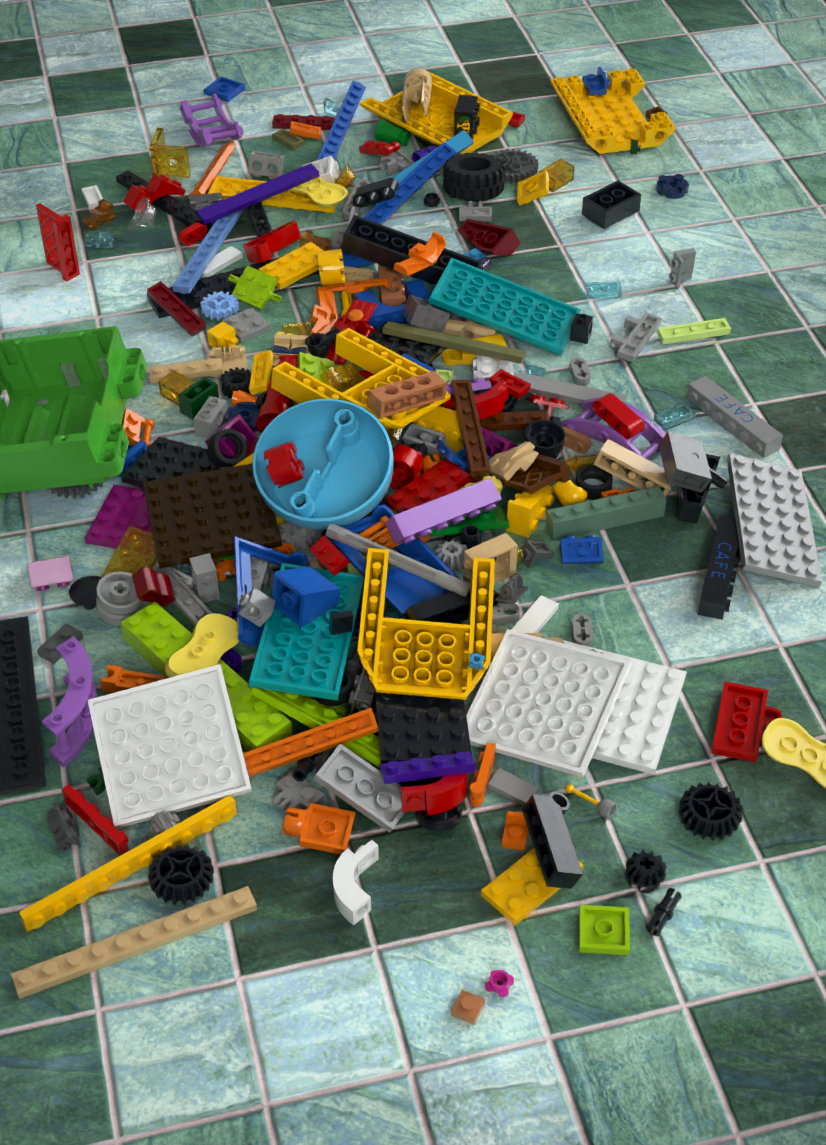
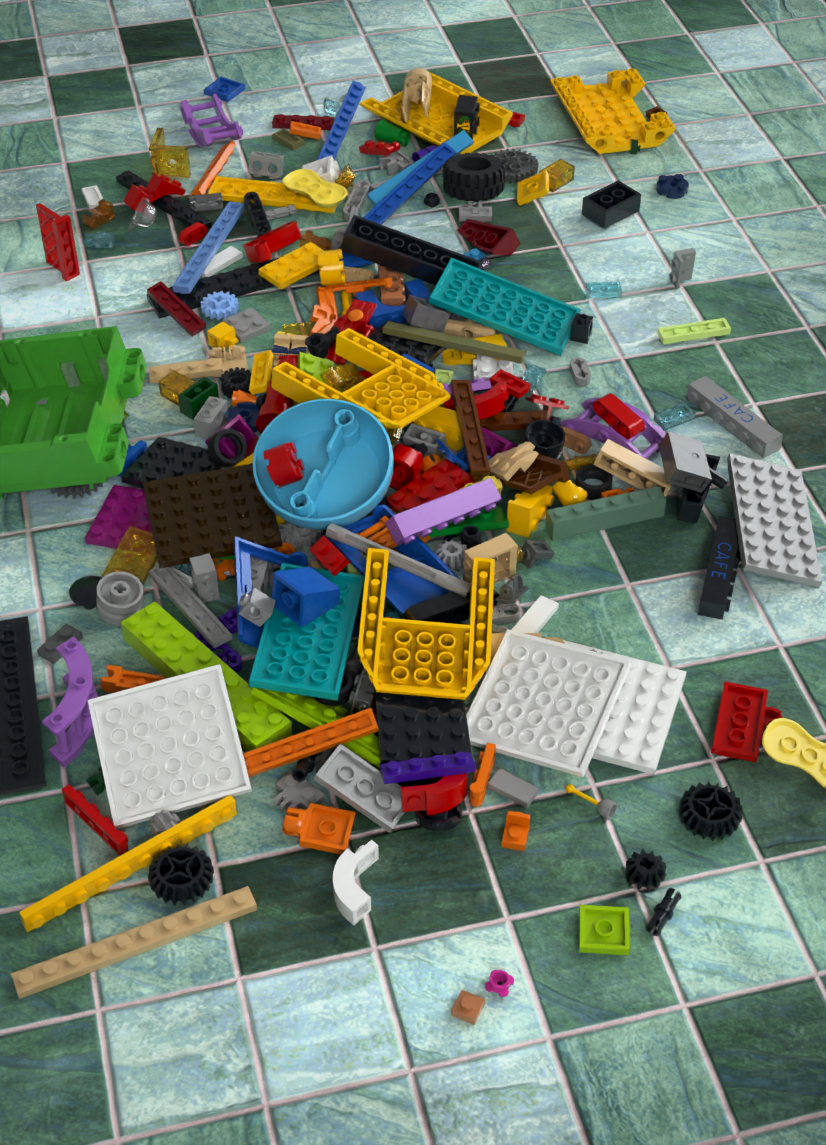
(50, 572): slope -> none
(61, 820): dark grey hinge -> none
(132, 423): orange plate -> none
(153, 587): dark red brick -> none
(209, 641): light yellow plate -> none
(255, 288): lime plate -> none
(257, 193): dark purple tile -> none
(280, 212): none -> light grey axle
(341, 622): black tile -> none
(375, 192): black beam -> none
(406, 394): nougat brick -> none
(422, 256): orange plate -> none
(476, 661): dark azure piece -> none
(519, 889): yellow plate -> none
(552, 839): hinge -> none
(563, 390): light grey tile -> none
(581, 550): blue bracket -> none
(585, 631): light grey beam -> none
(597, 83): blue bracket -> none
(642, 331): light grey hinge -> none

